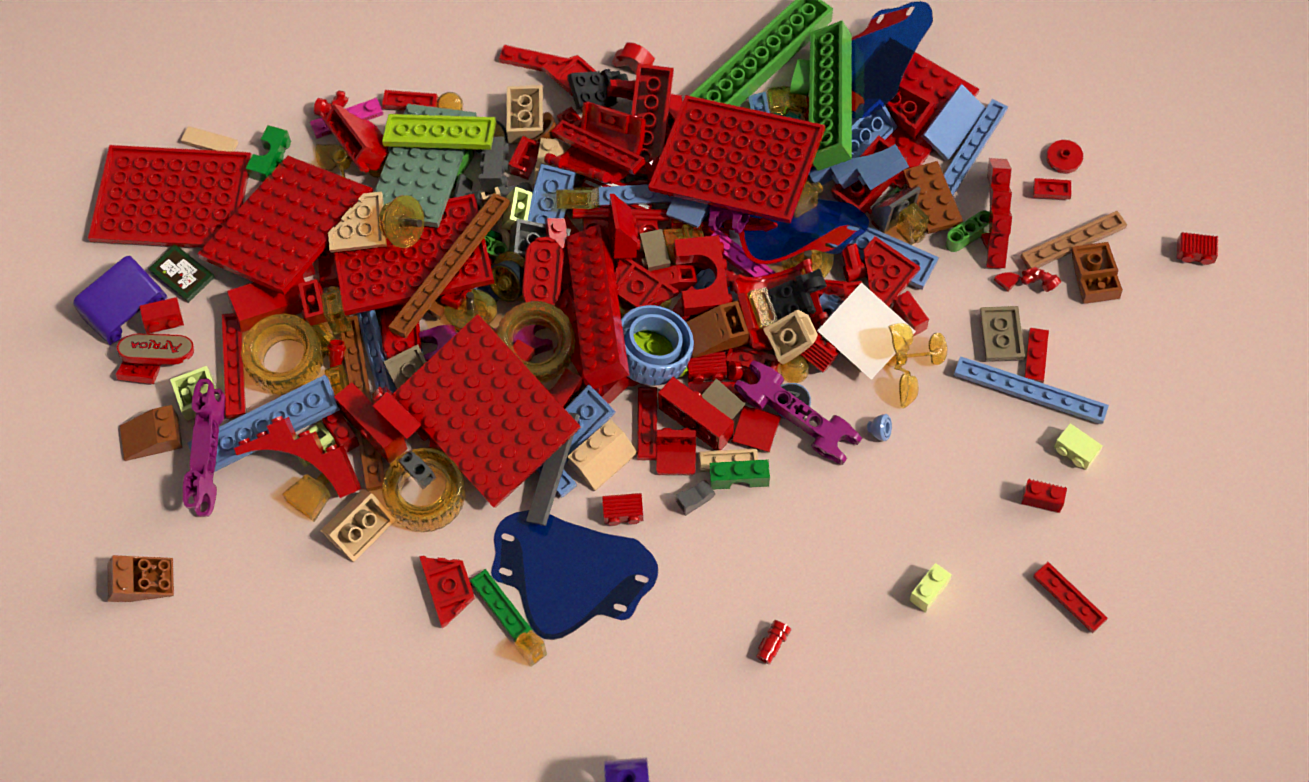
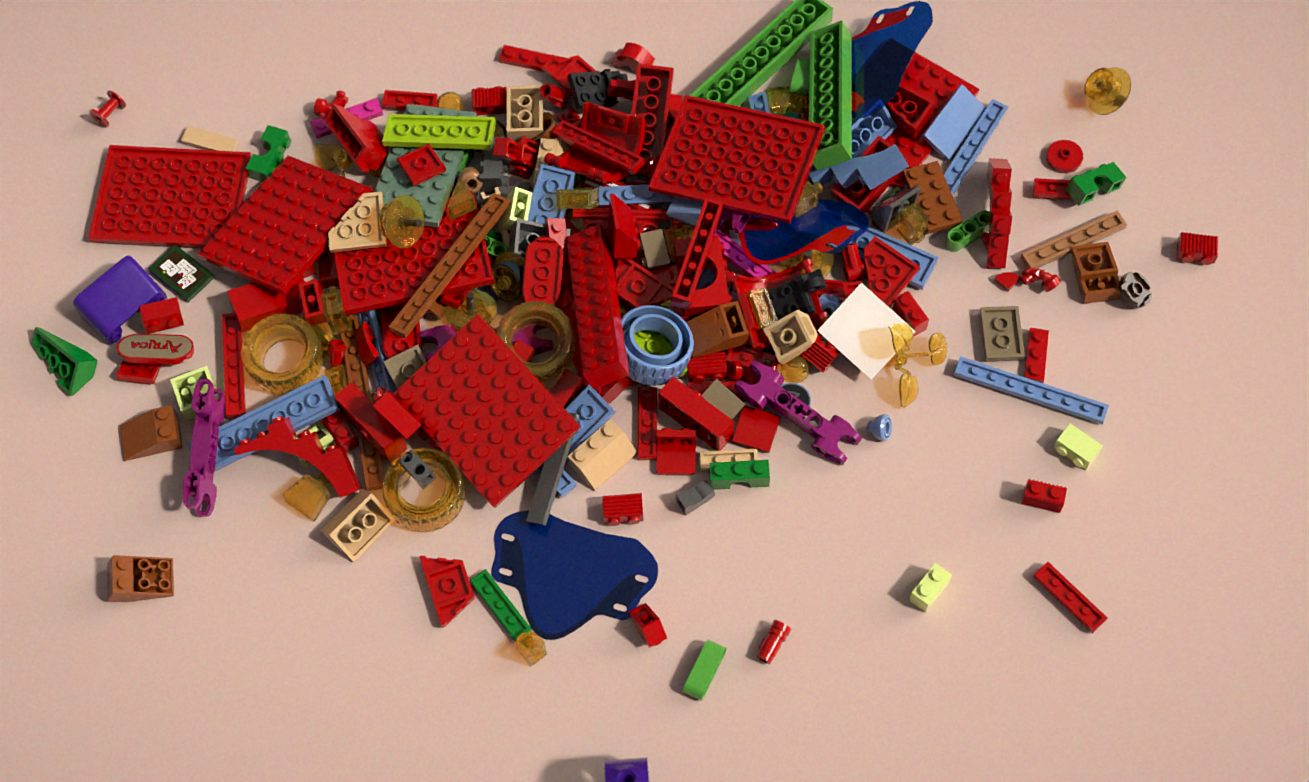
(68, 362): none -> green wedge
(102, 114): none -> red piece
(363, 339): none -> red slope
(421, 164): none -> red plate
(461, 201): none -> clear yellow slope
(471, 179): none -> medium nougat head
(489, 100): none -> red brick
(515, 152): none -> red slope
(556, 95): none -> red piece
(648, 625): none -> red slope
(696, 254): none -> red brick
(704, 670): none -> bright green beam
(1085, 187): none -> green arch
(1107, 90): none -> clear yellow piece
(1135, 289): none -> dark brown tile

